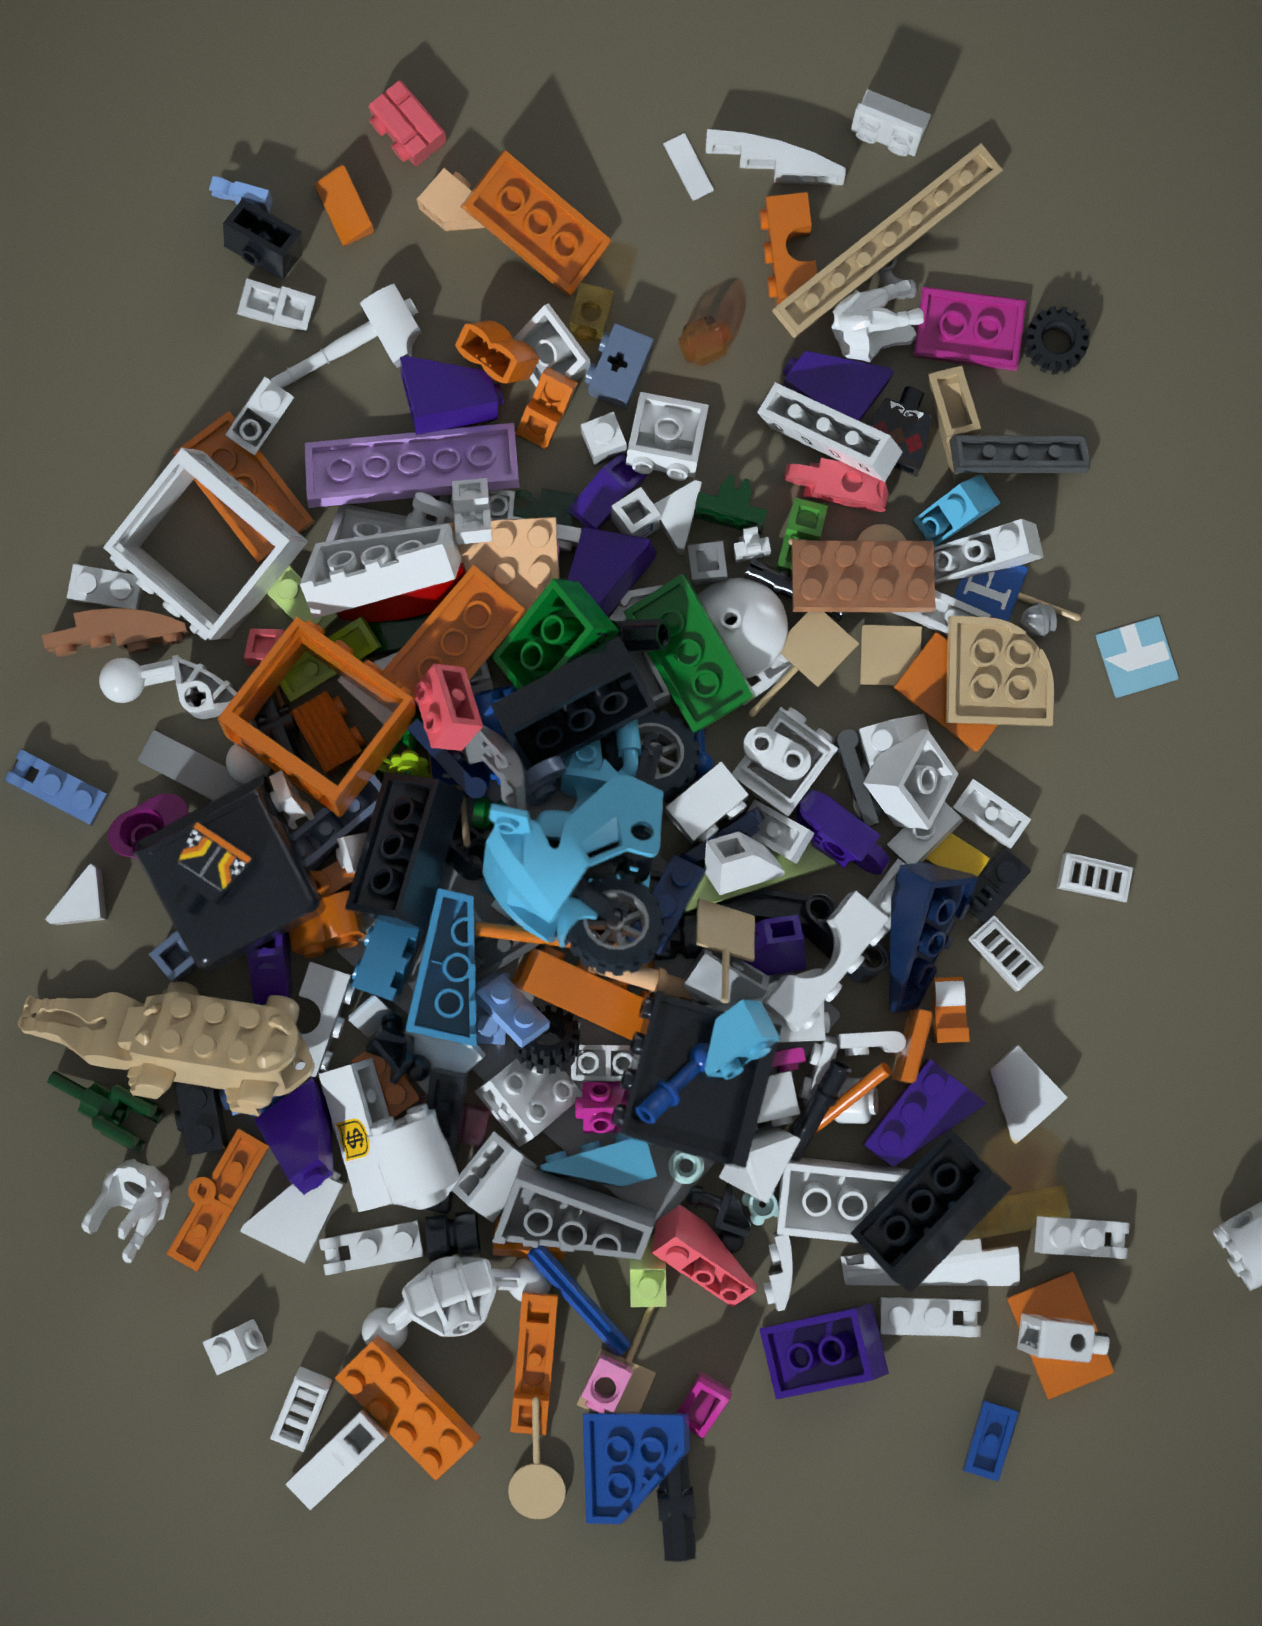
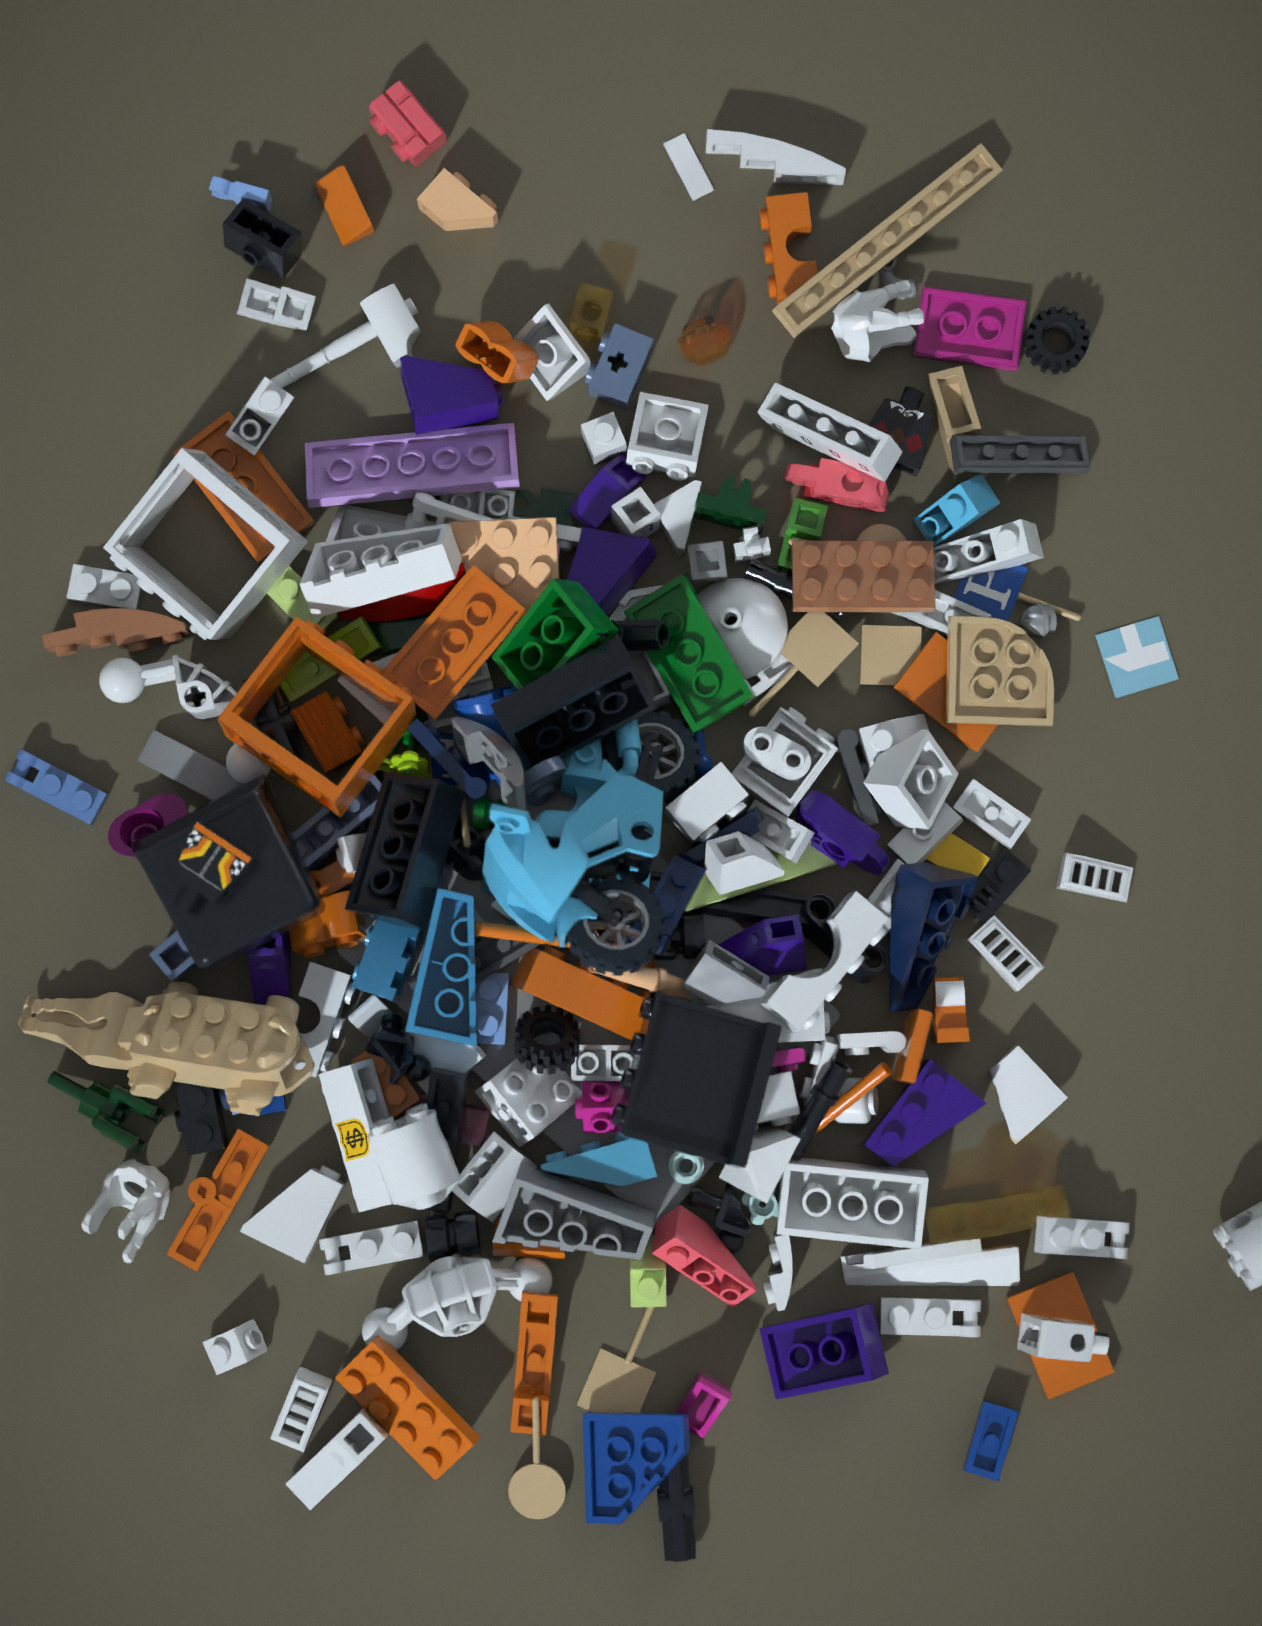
(82, 901): white slope -> none
(259, 644): coral plate -> none
(286, 798): white plate -> none
(300, 1136): dark purple slope -> none
(448, 707): coral brick -> none
(471, 511): white slope -> none
(512, 1010): light blue plate -> none
(536, 223): orange plate -> none
(546, 408): orange slope -> none
(579, 1299): blue axle -> none
(611, 1368): bright pink brick -> none
(667, 1093): blue pin -> none
(725, 932): tan piece -> none
(739, 1037): medium azure slope -> none
(837, 382): dark purple slope -> none
(889, 123): white bracket -> none
(930, 1211): black slope -> none

